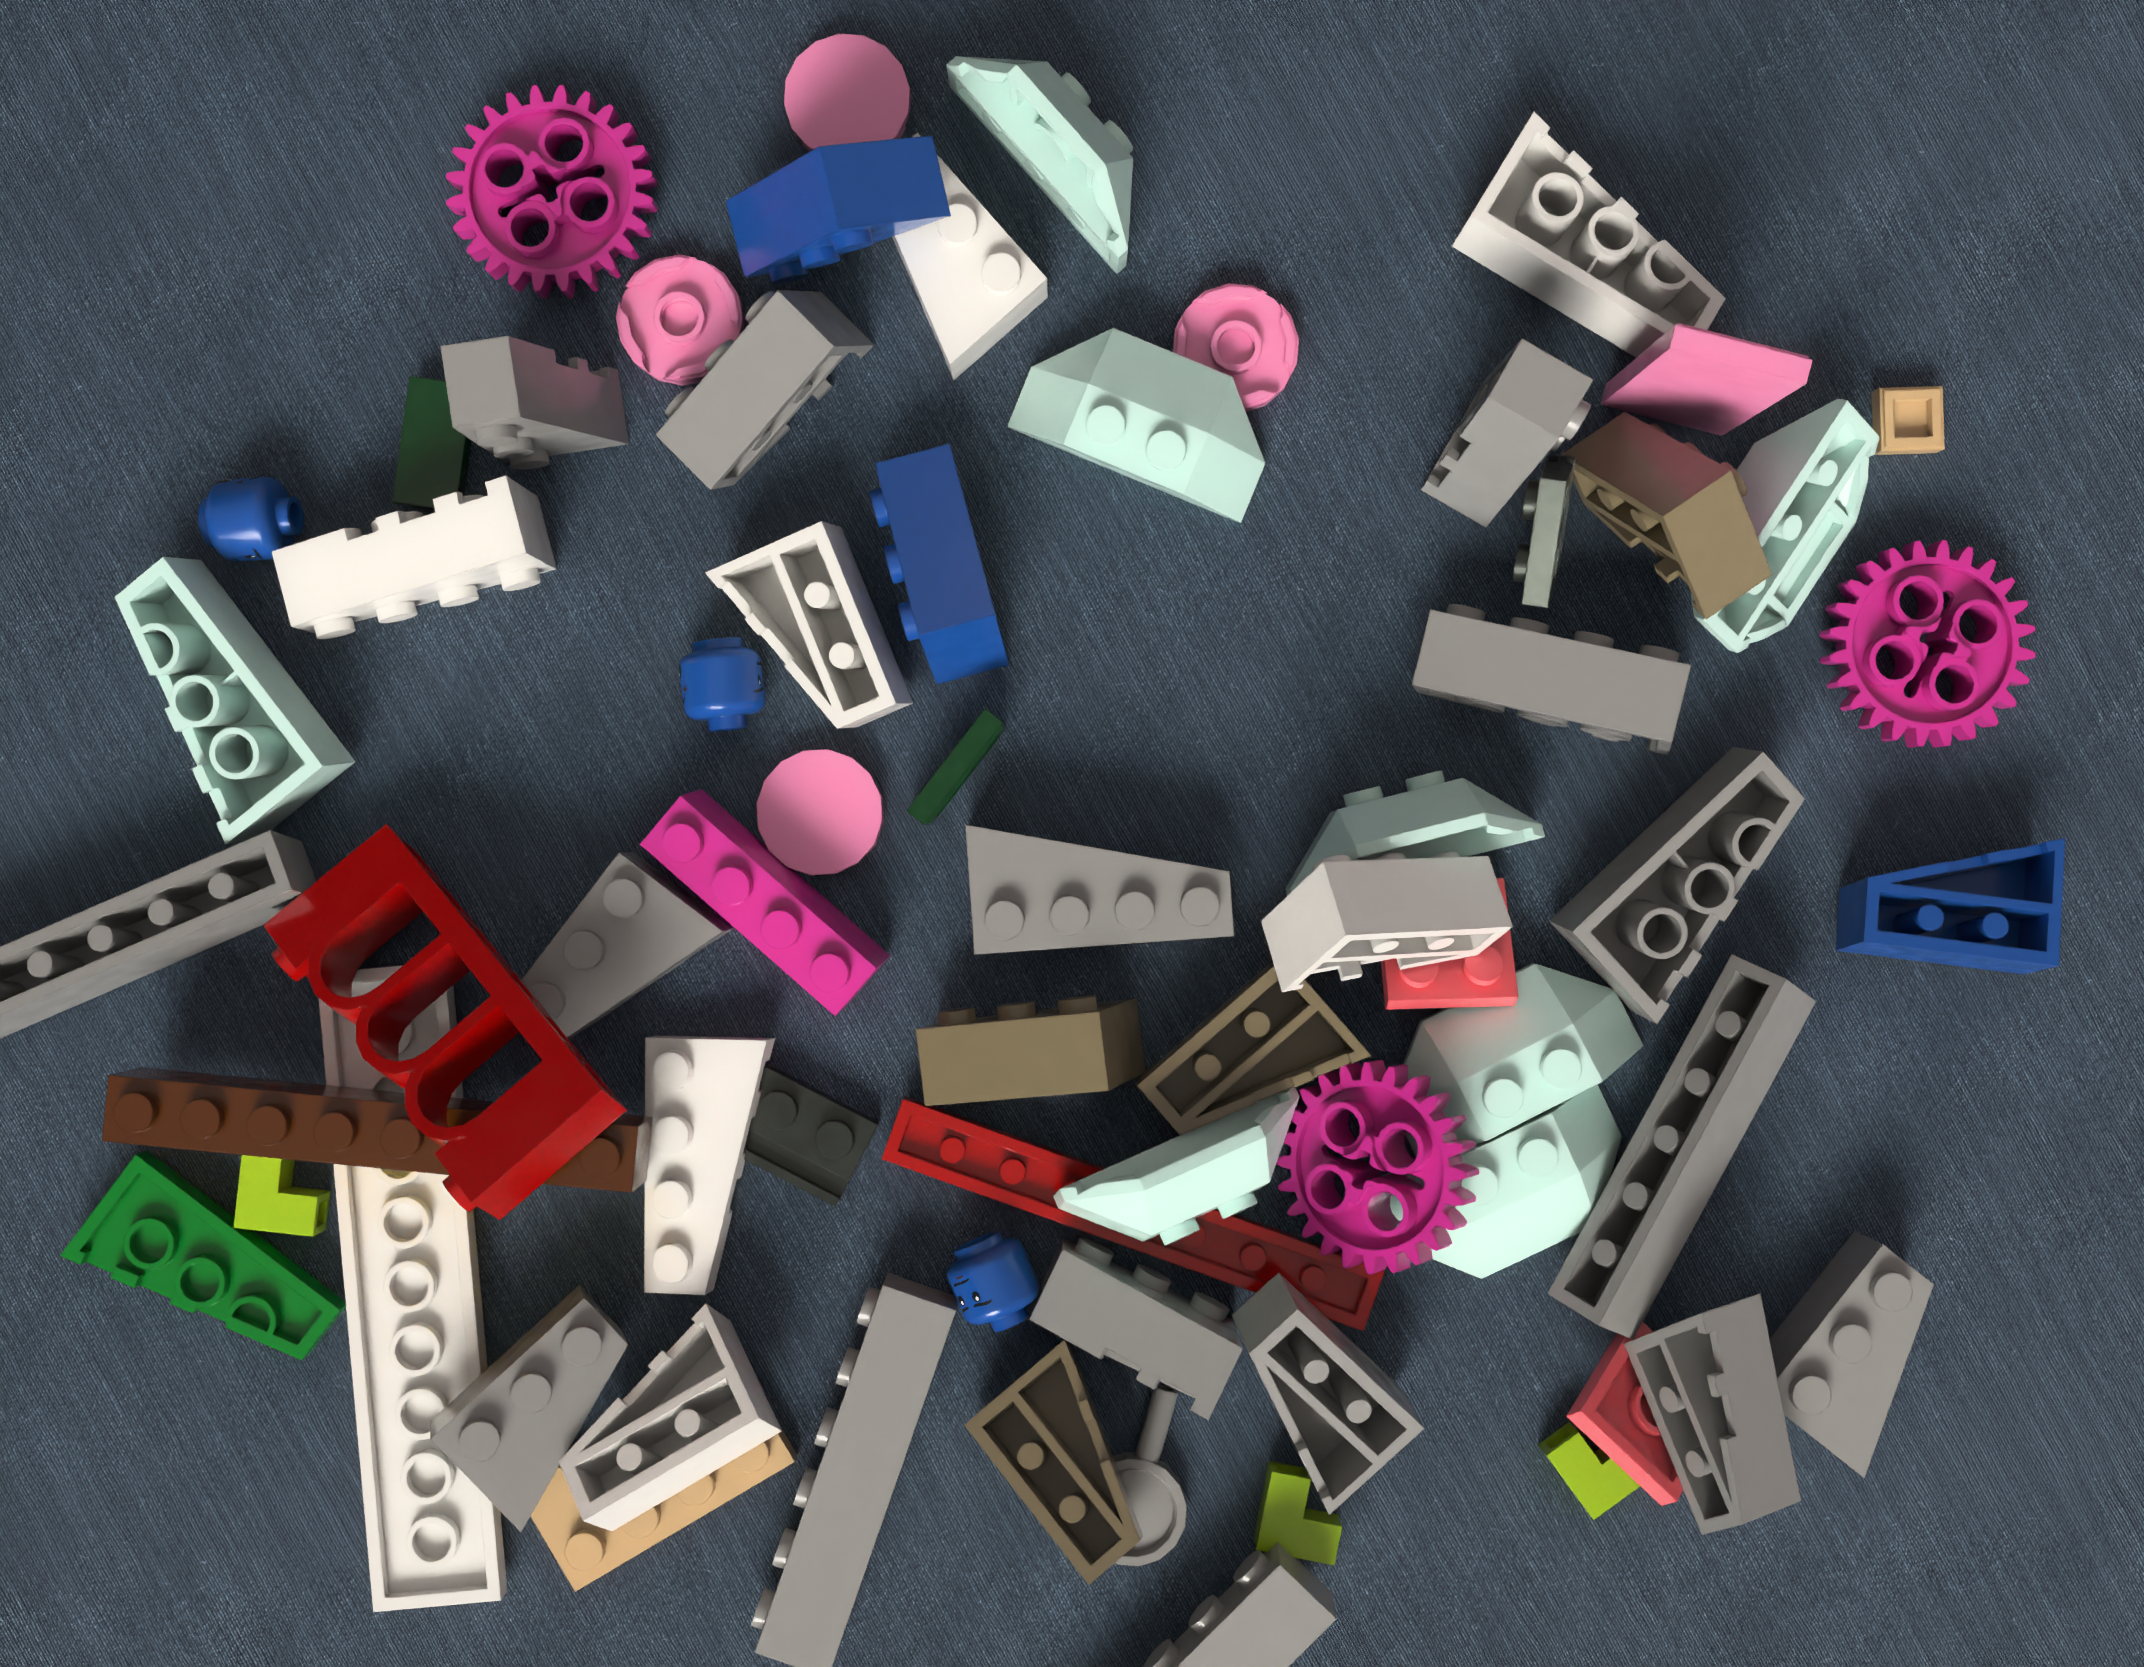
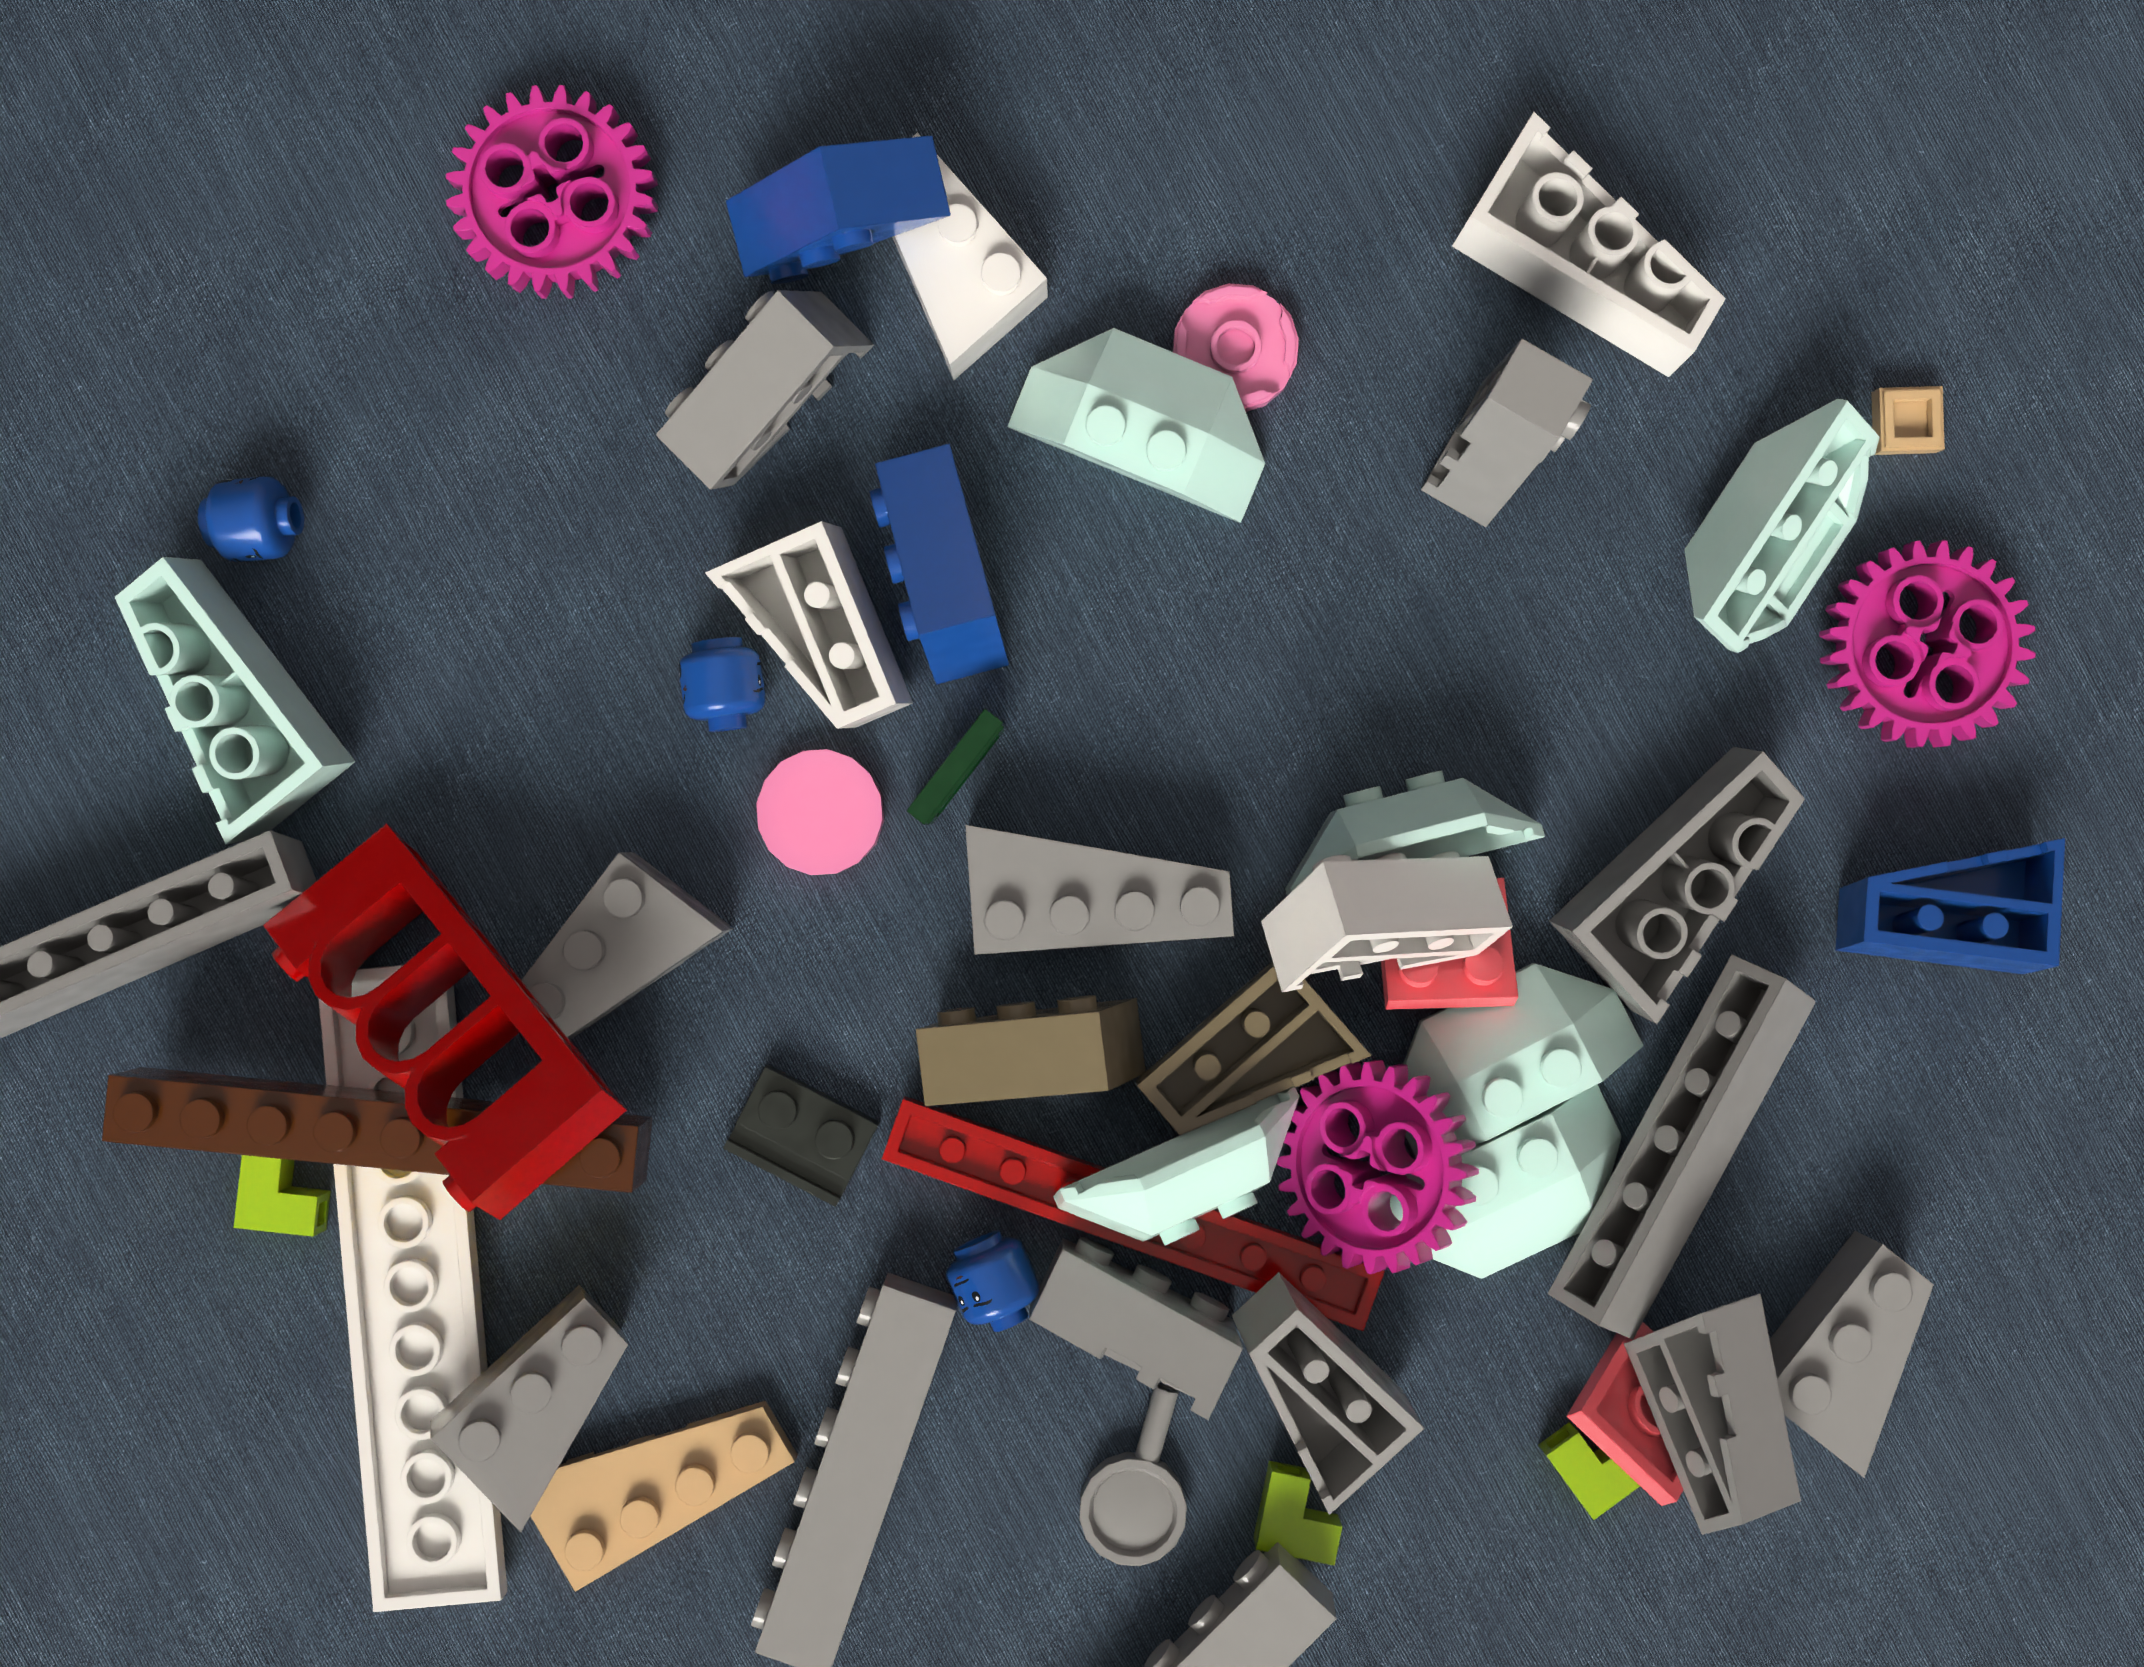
(183, 1245): green wing -> none
(416, 560): white wedge -> none
(431, 451): dark green tile -> none
(527, 405): light grey wedge -> none
(673, 1427): white wedge -> none
(678, 317): bright pink tile -> none
(701, 1114): white wing -> none
(765, 900): dark pink brick -> none
(846, 93): bright pink tile -> none
(1057, 143): light aqua wedge -> none
(1060, 1462): dark tan wedge -> none
(1548, 506): plate -> none
(1552, 676): light grey wedge -> none
(1676, 505): dark tan wedge -> none
(1705, 379): bright pink tile -> none

